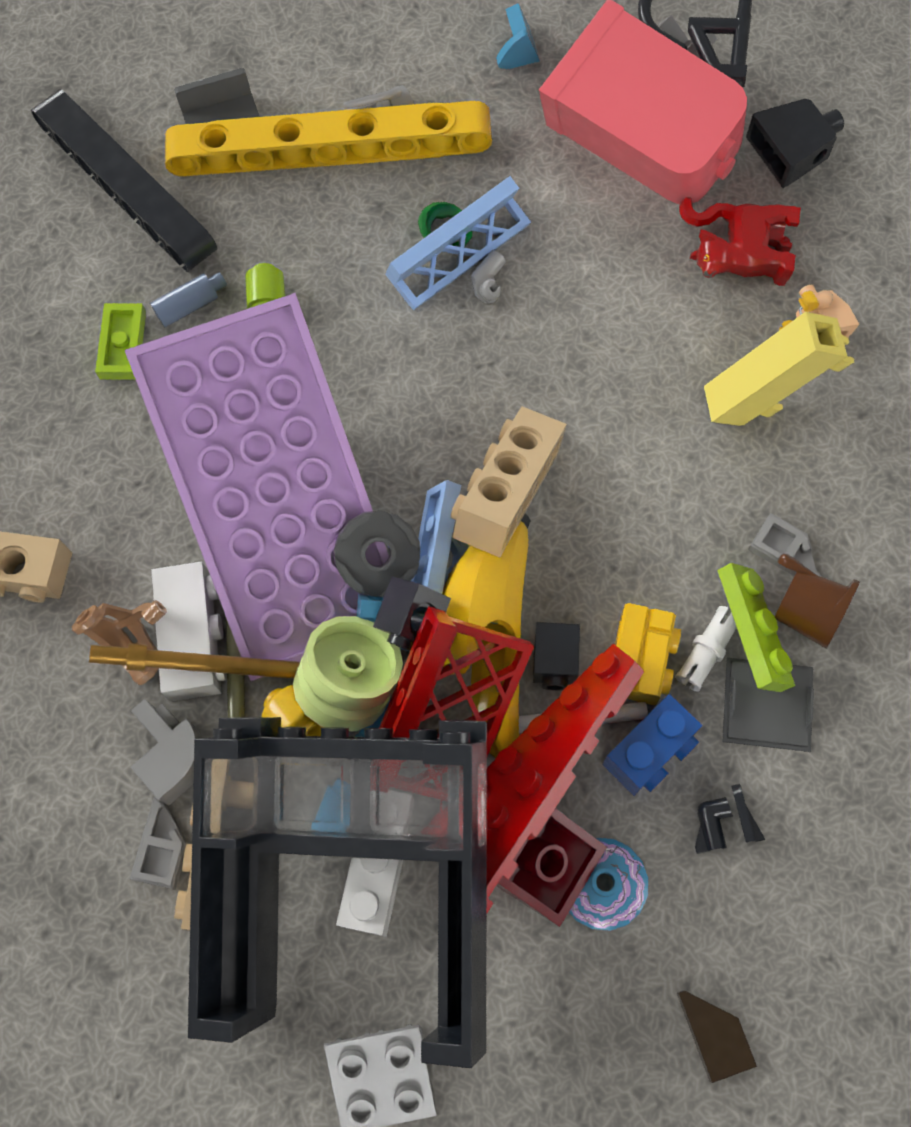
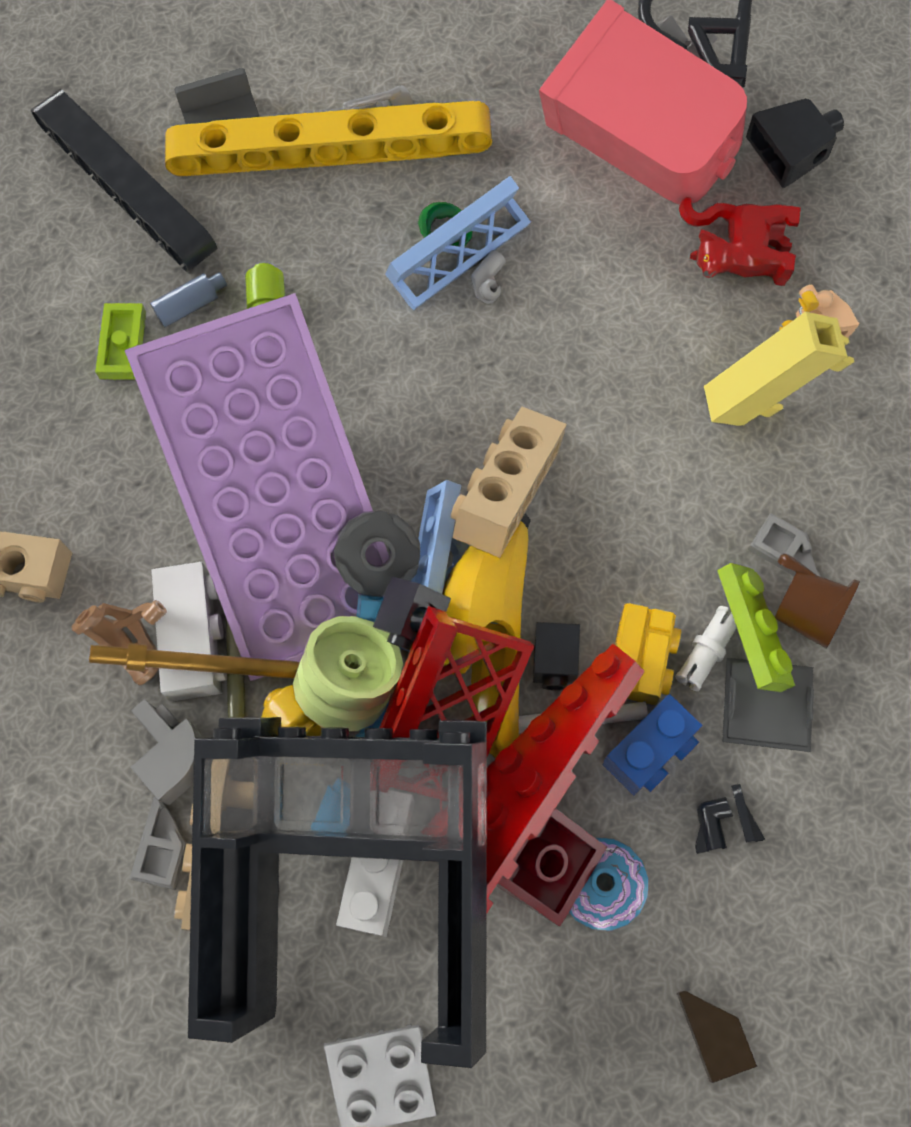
(521, 47): dark azure tile -> none

